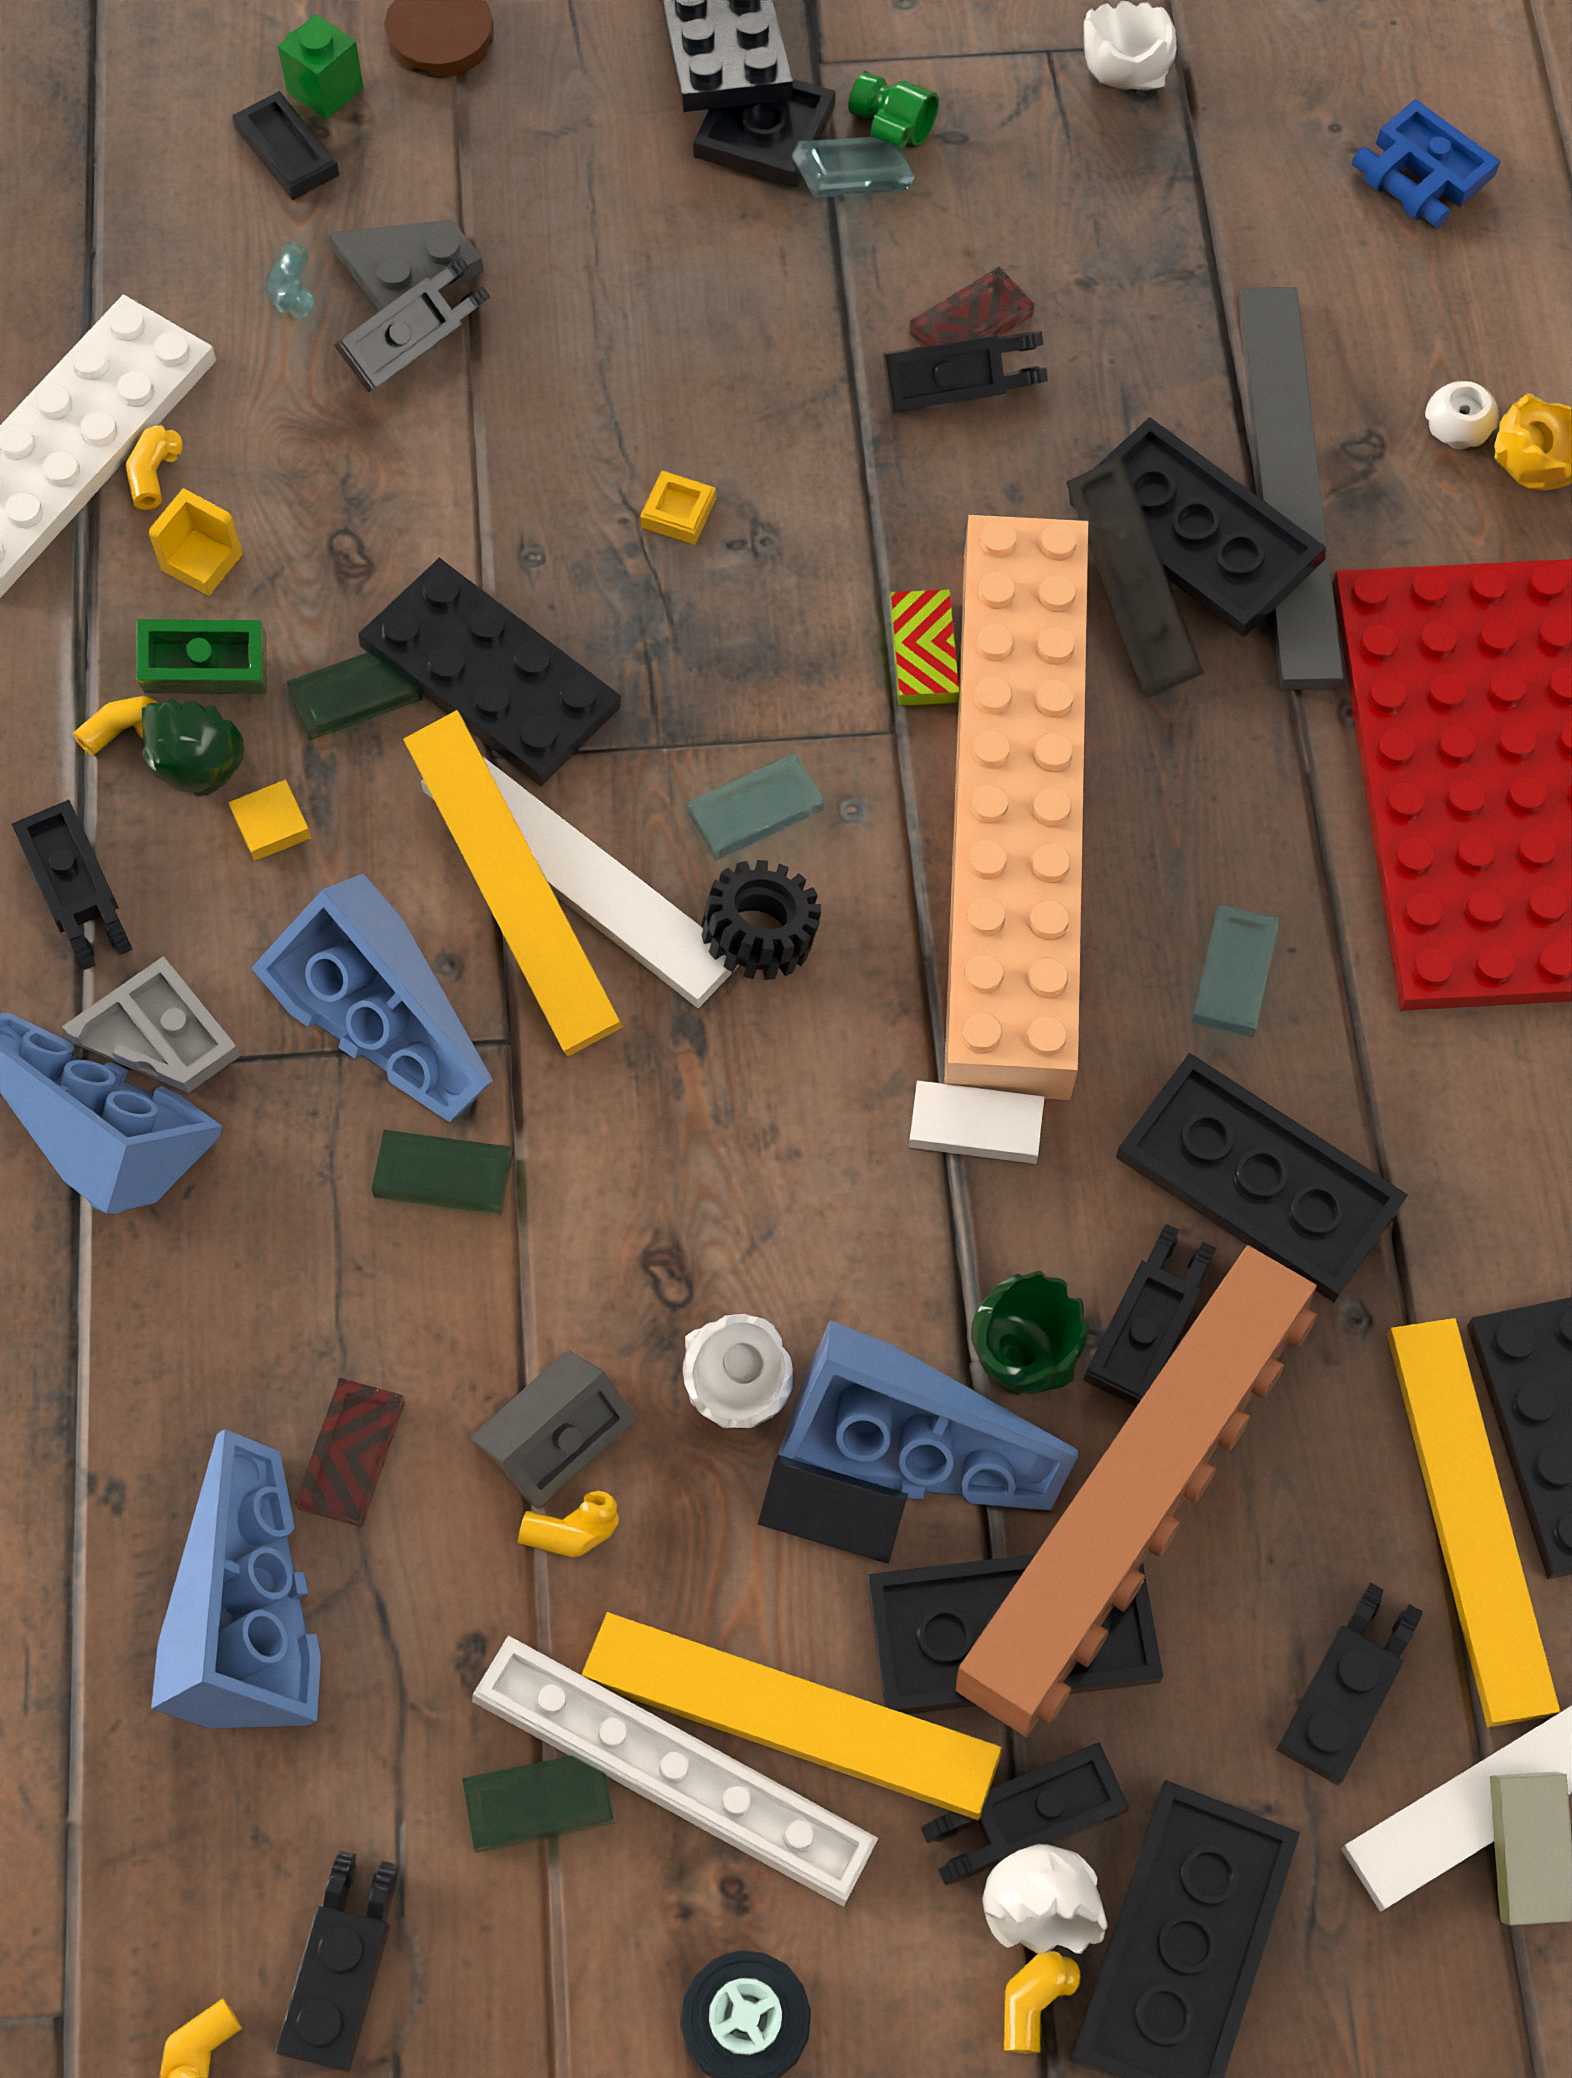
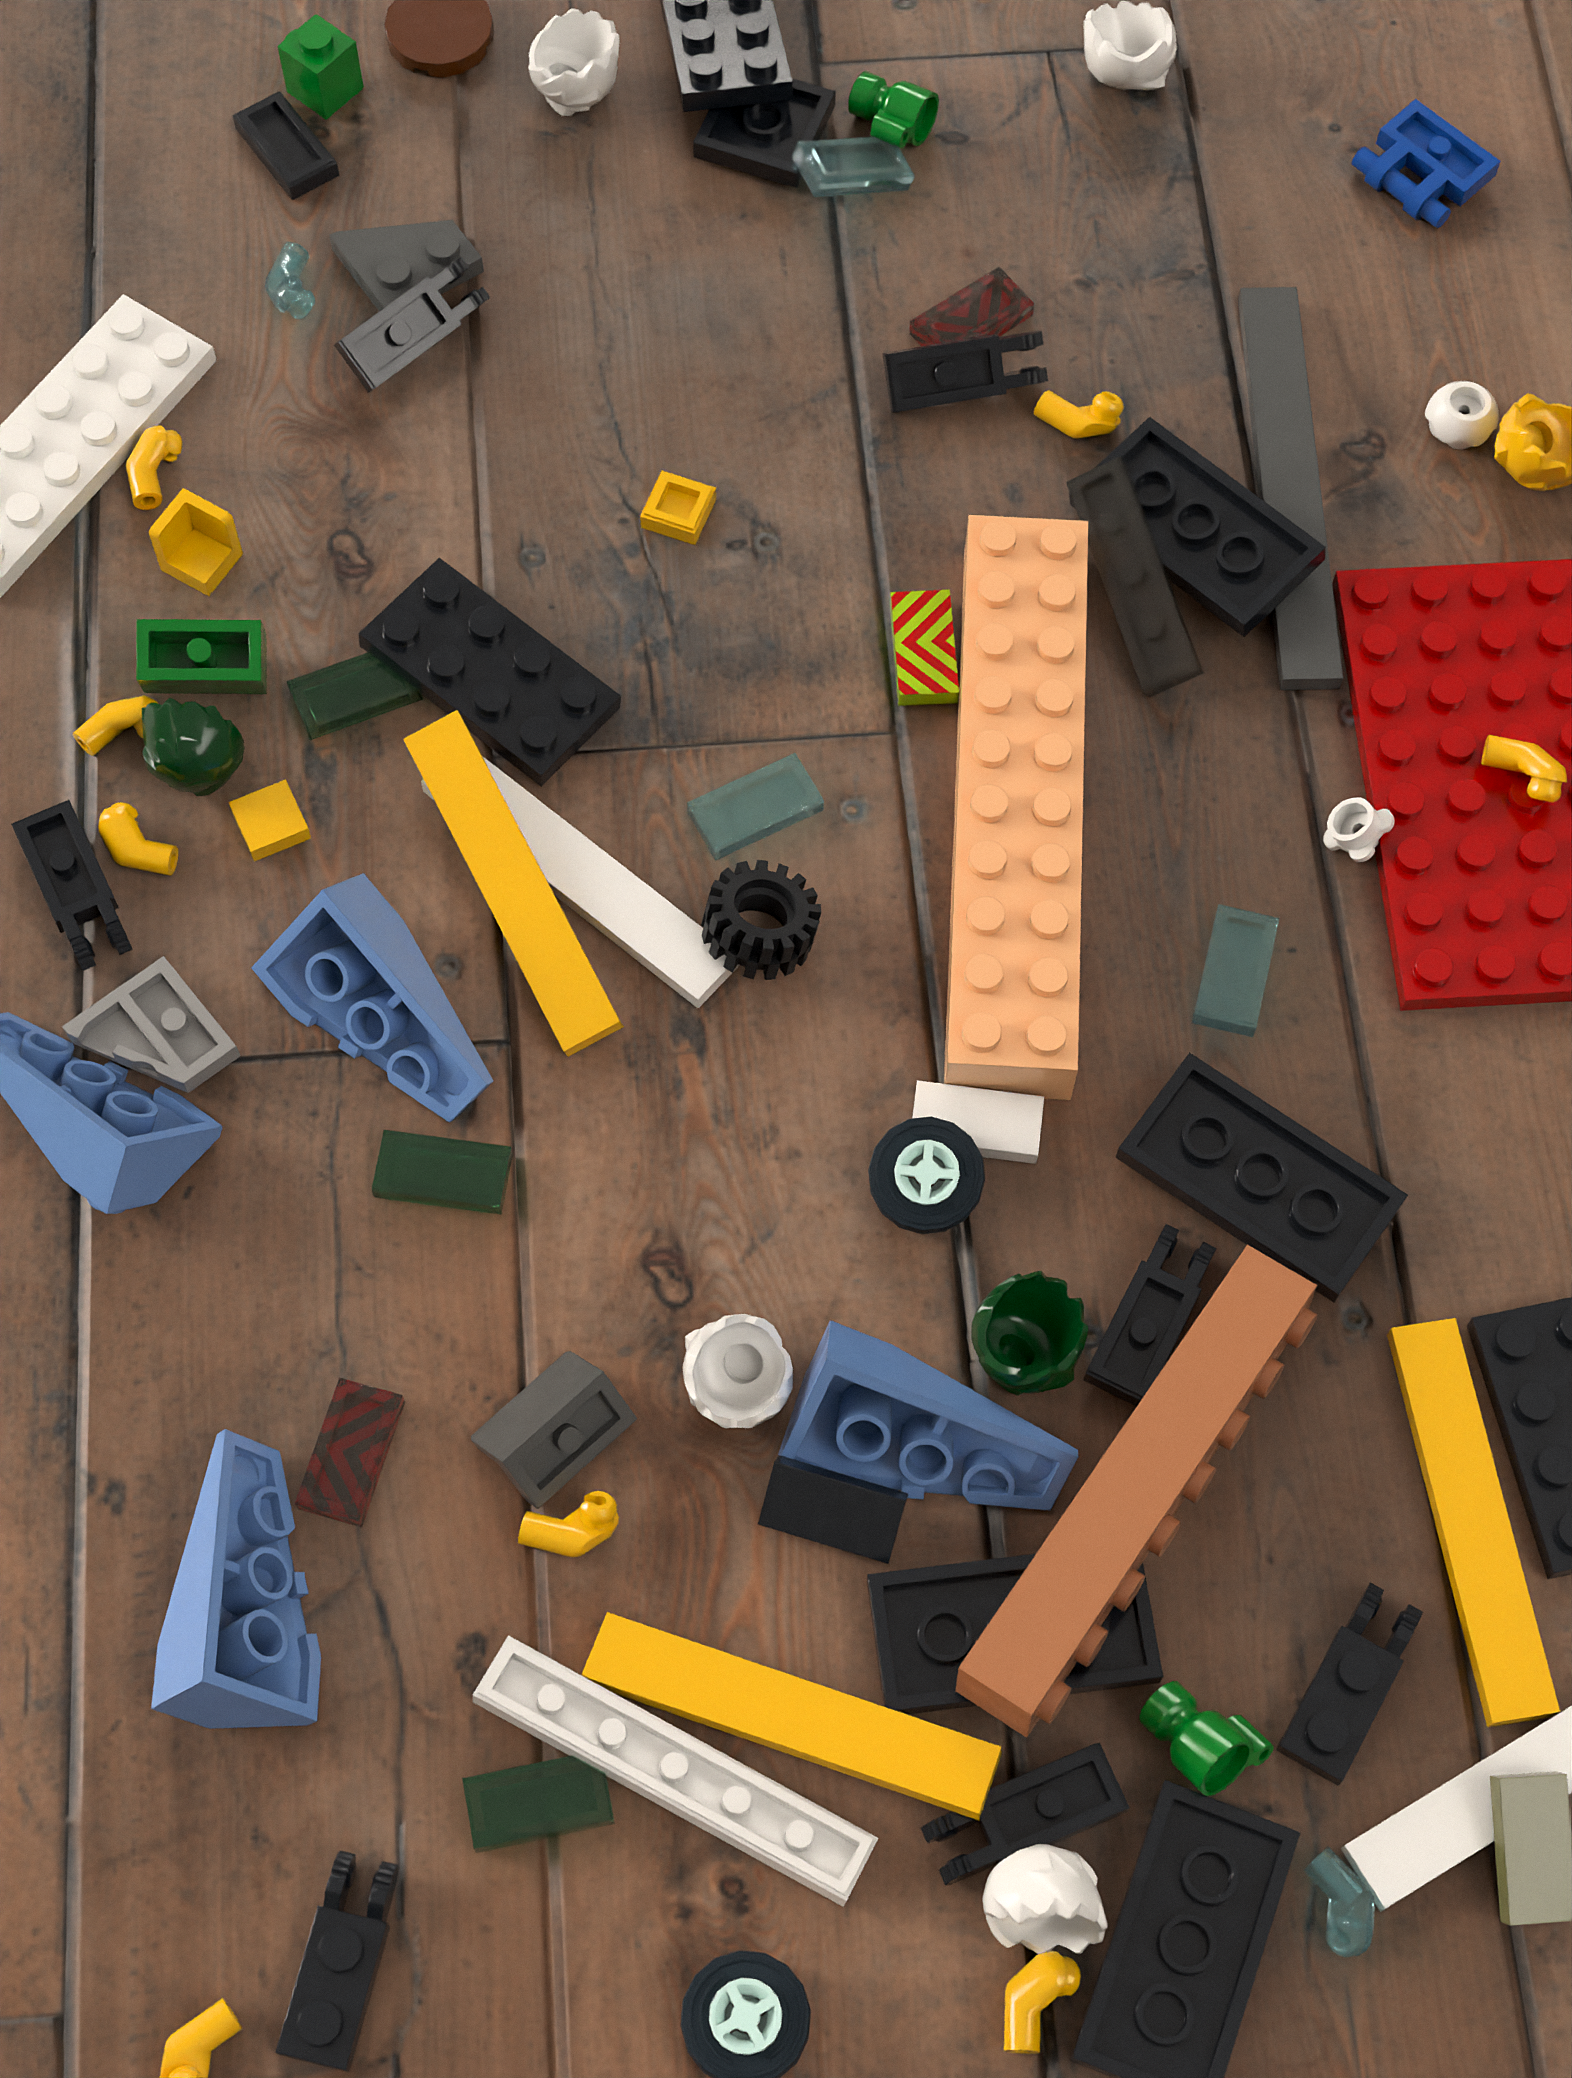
(127, 844): none -> yellow arm
(574, 60): none -> white hair
(929, 1152): none -> black wheel
(1082, 421): none -> yellow arm
(1203, 1743): none -> green piece
(1348, 819): none -> white plate
(1349, 1904): none -> clear light blue arm
(1530, 759): none -> yellow arm

